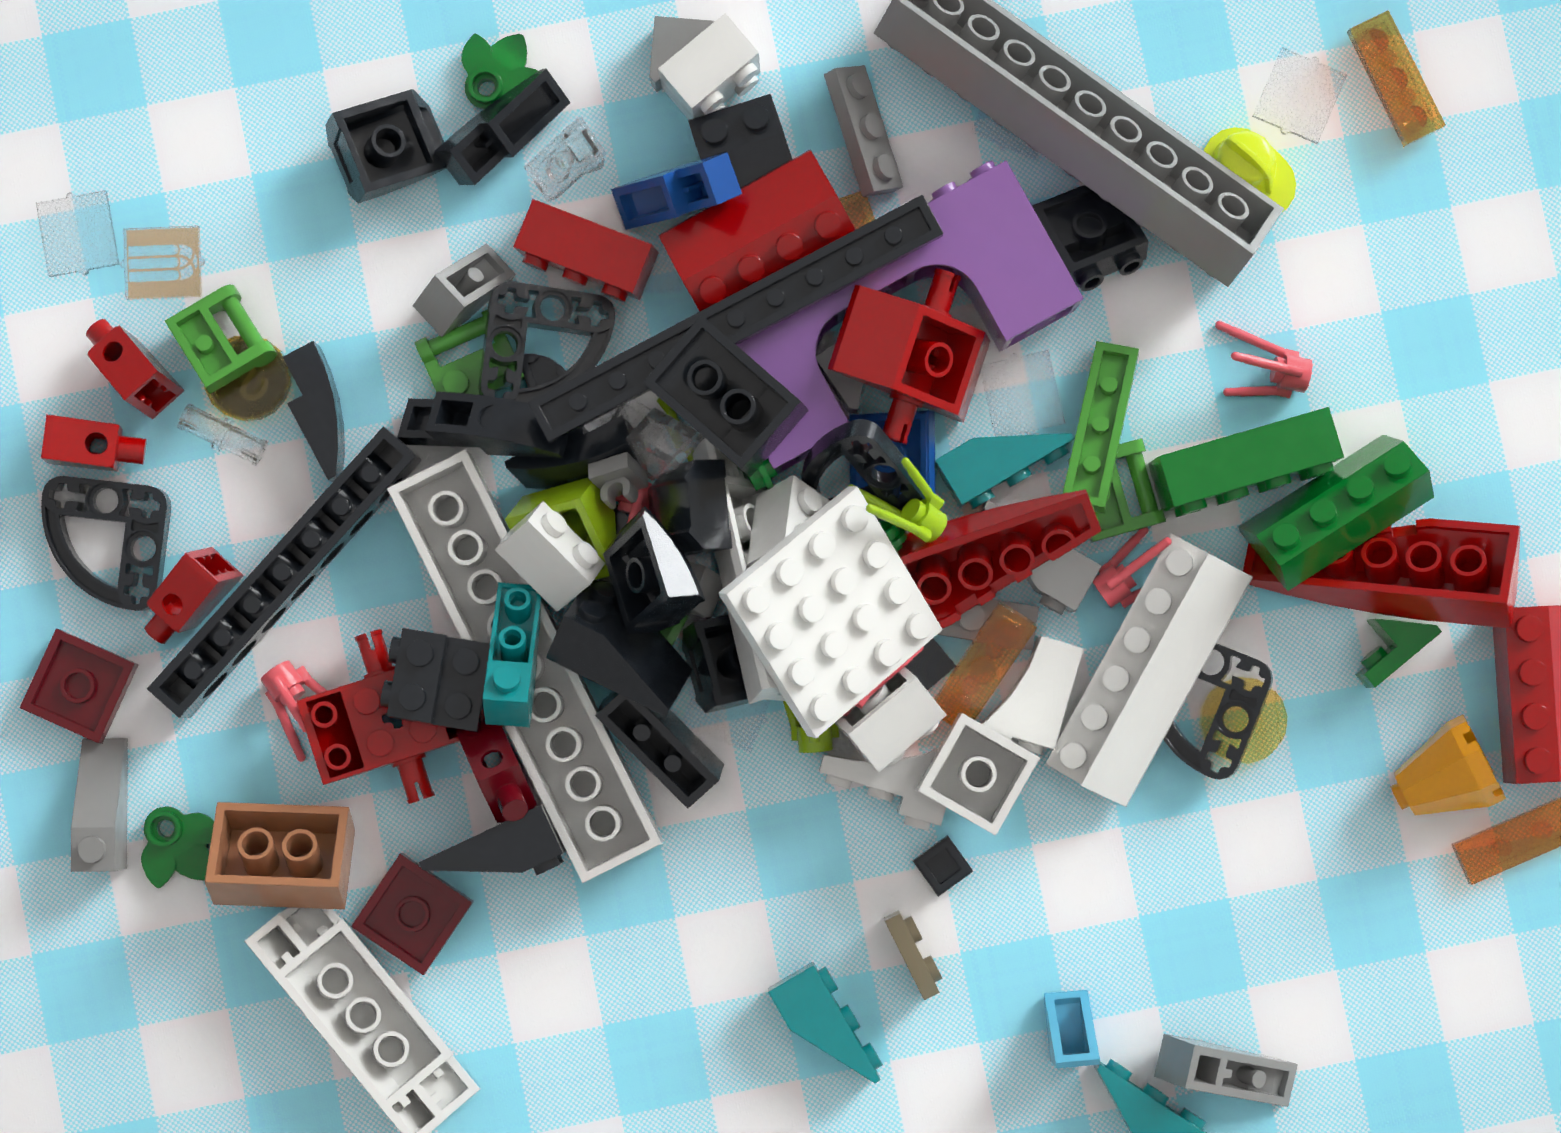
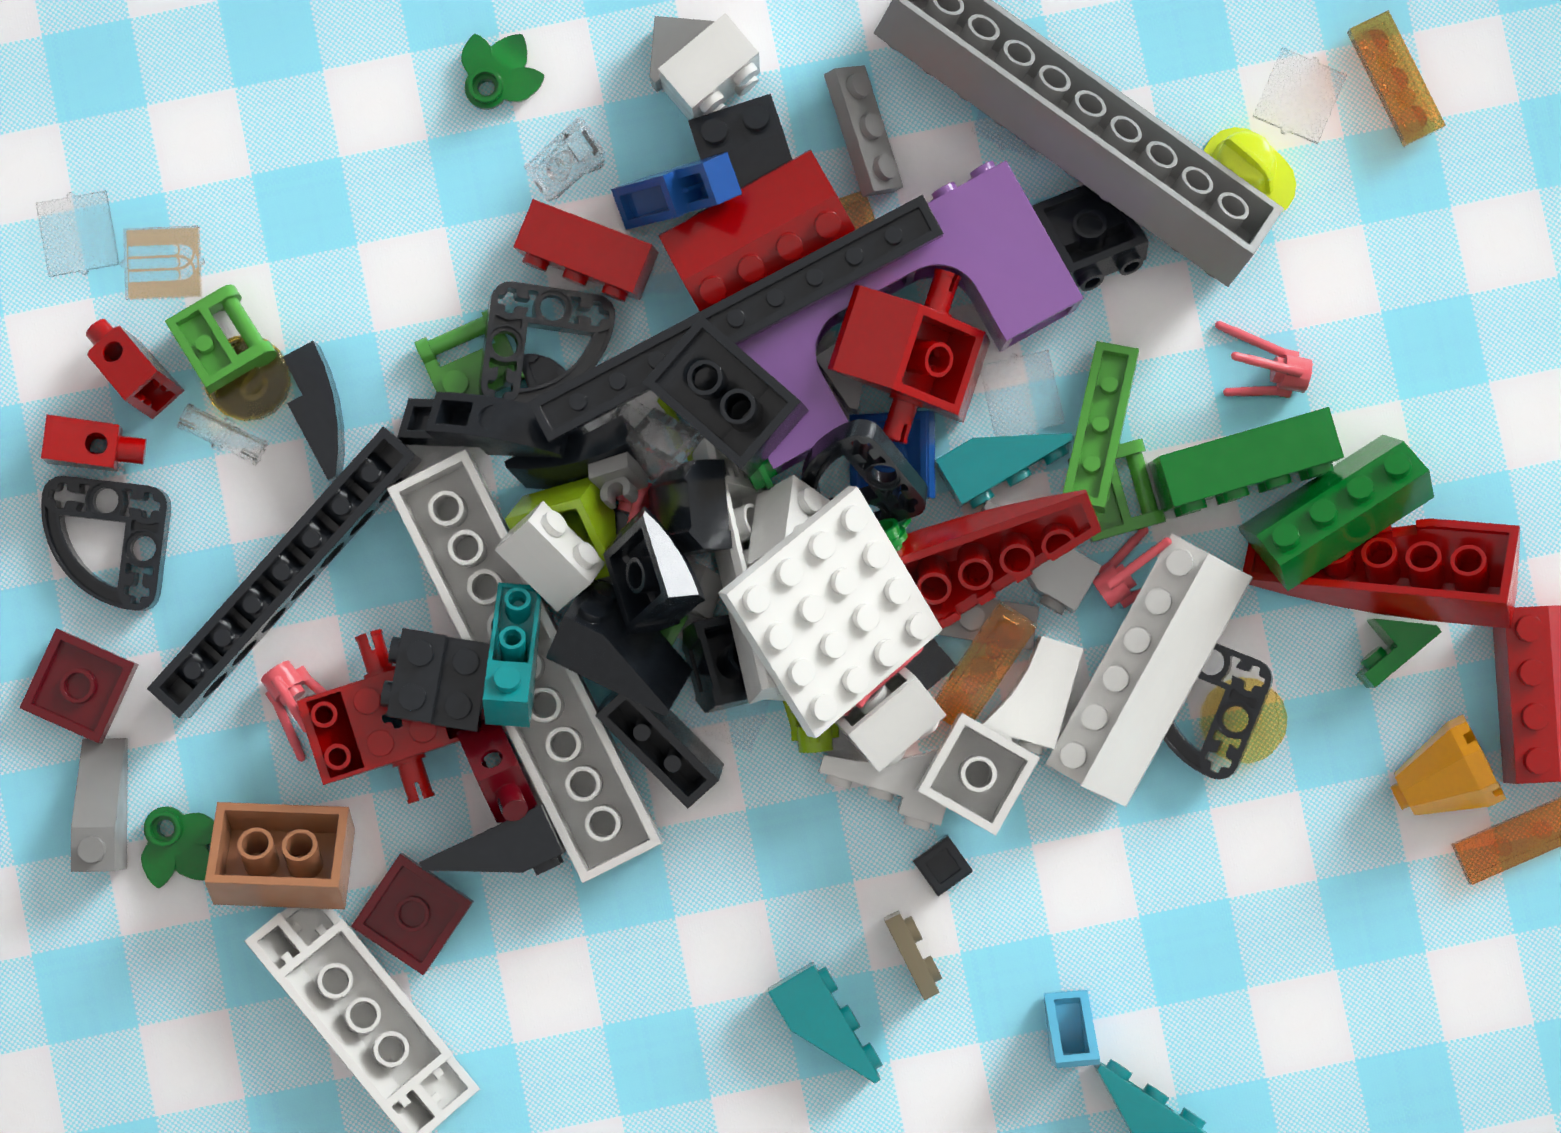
(190, 593): red torso -> none
(385, 144): black slope -> none
(462, 289): light grey slope -> none
(502, 128): black slope -> none
(917, 517): lime plant -> none
(1225, 1070): light grey slope -> none

